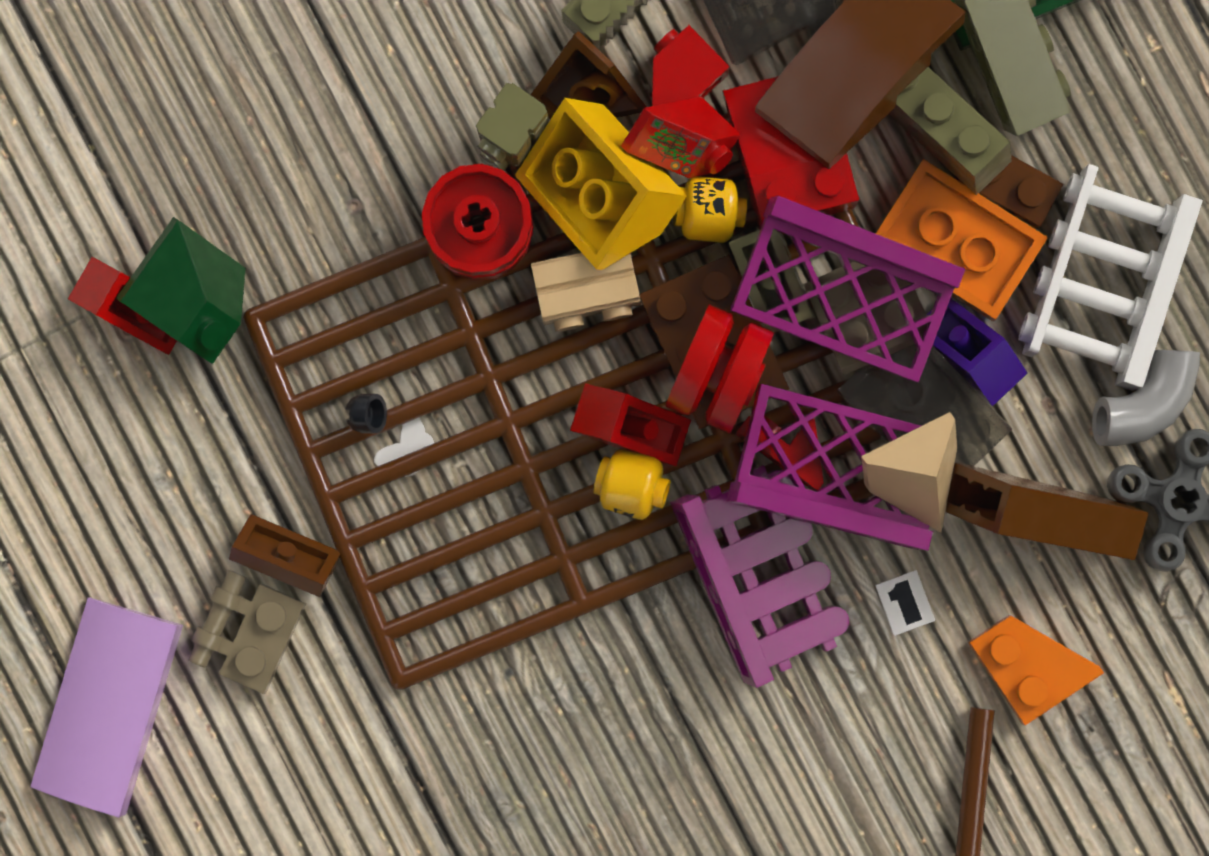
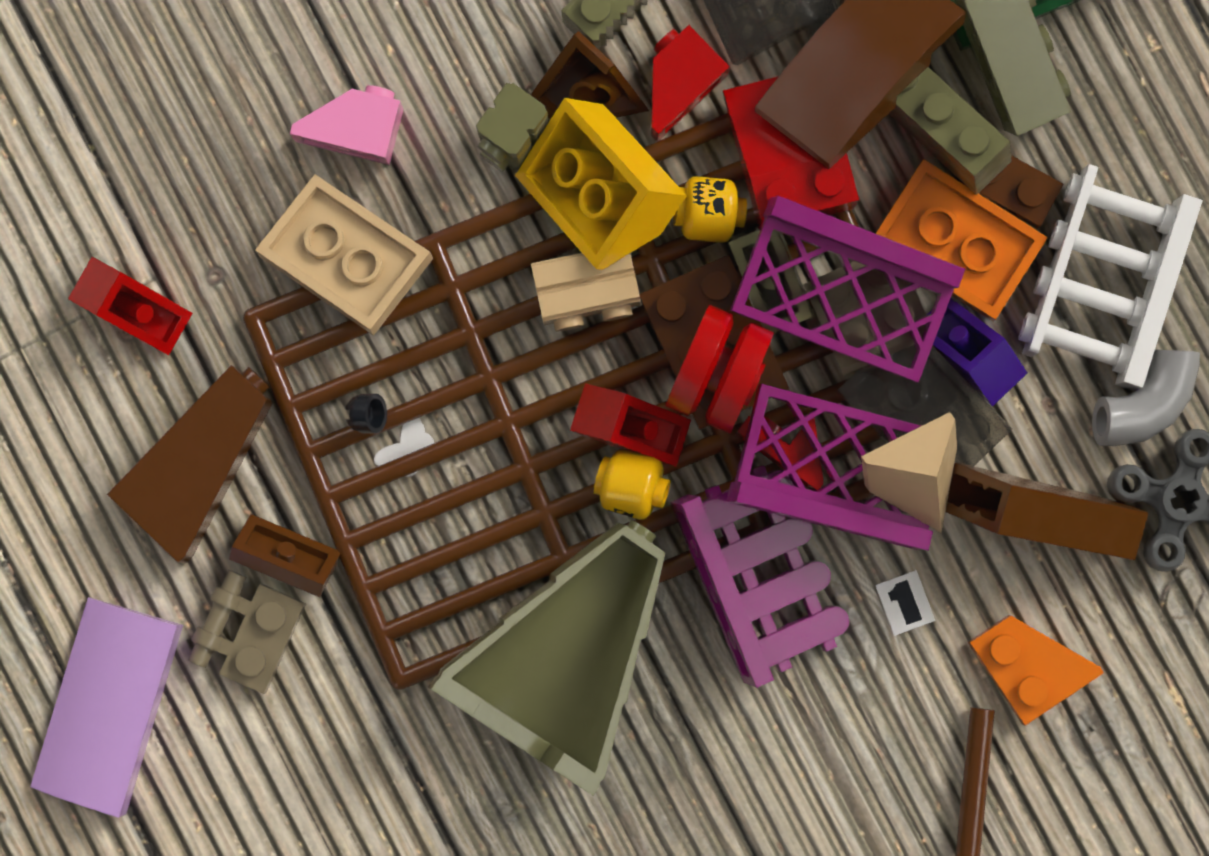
(188, 290): dark green slope -> none
(193, 464): none -> reddish brown slope
(344, 254): none -> tan plate
(354, 124): none -> bright pink slope
(472, 193): red wheel -> none
(564, 657): none -> olive cone
(683, 137): red slope -> none

